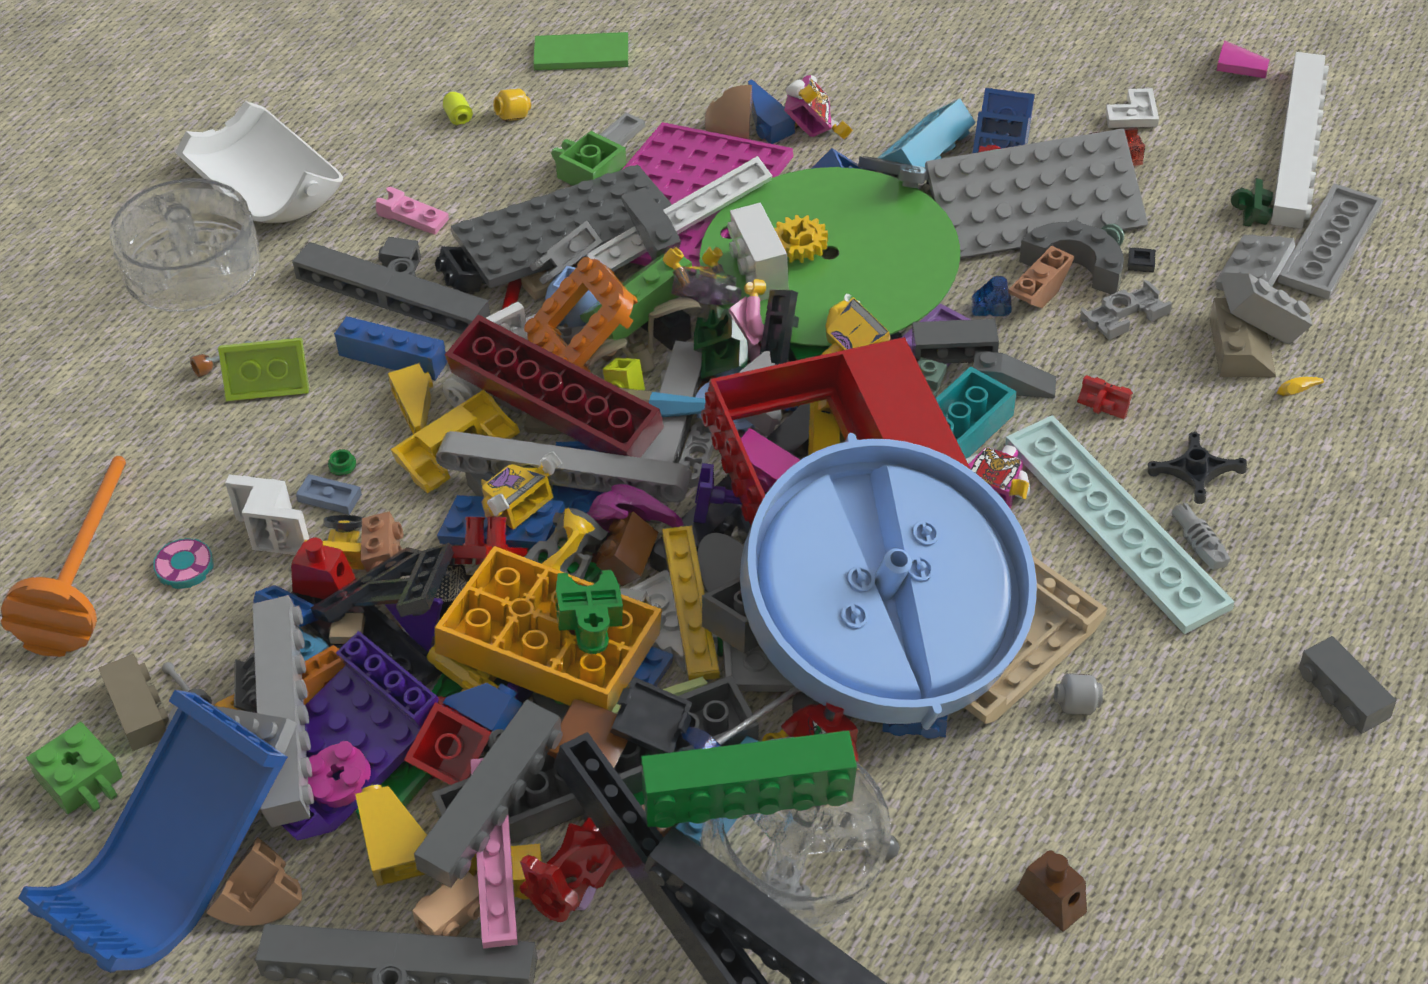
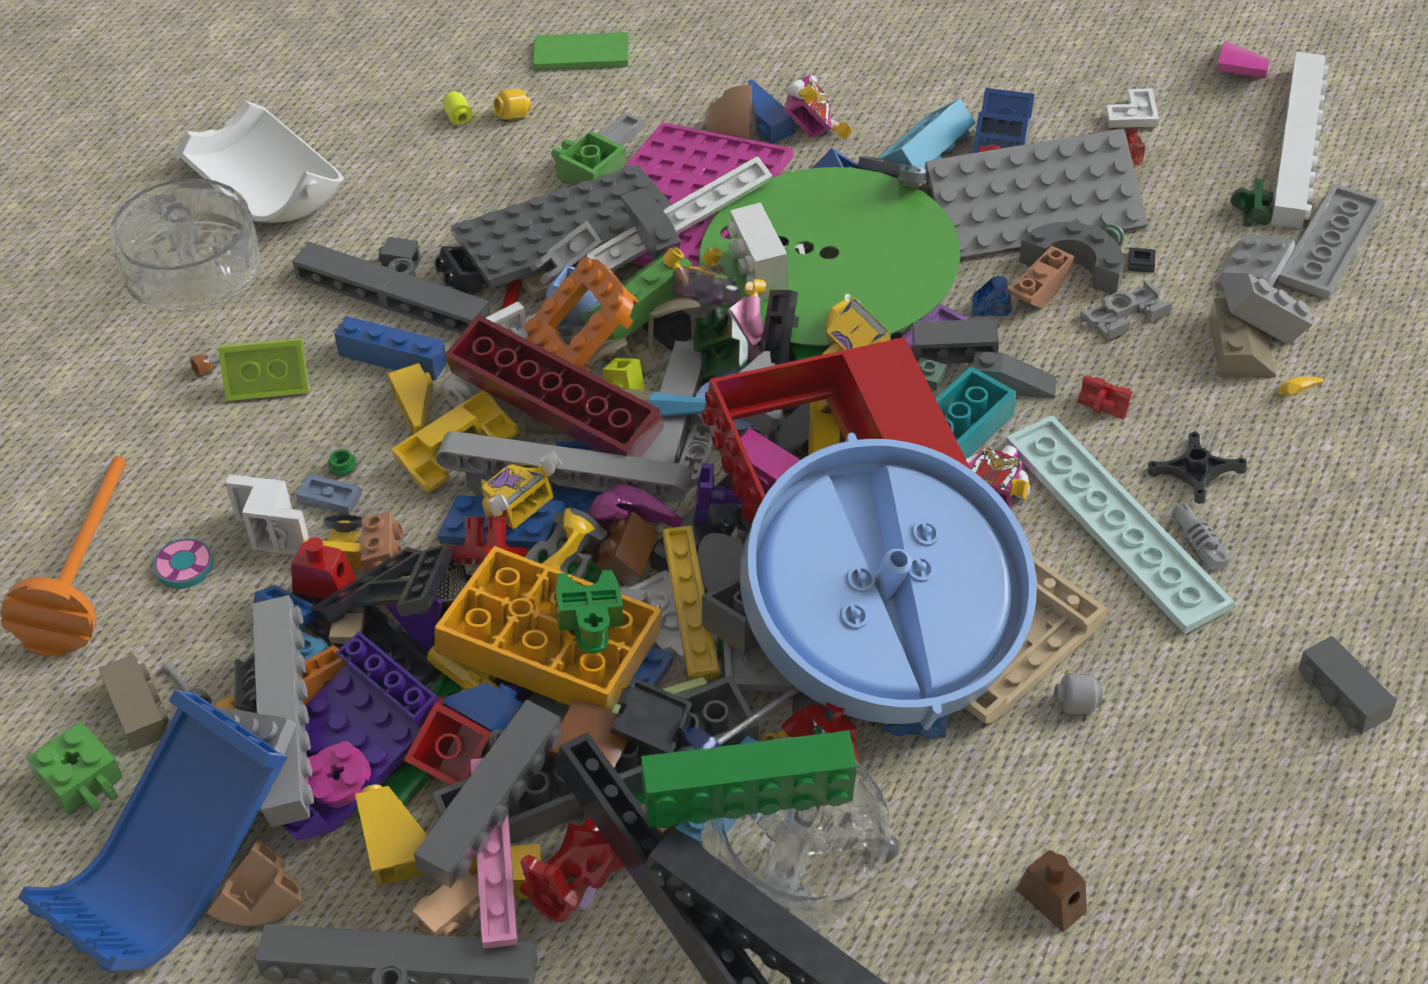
(411, 211): bright pink plate -> none
(802, 237): yellow gear -> none

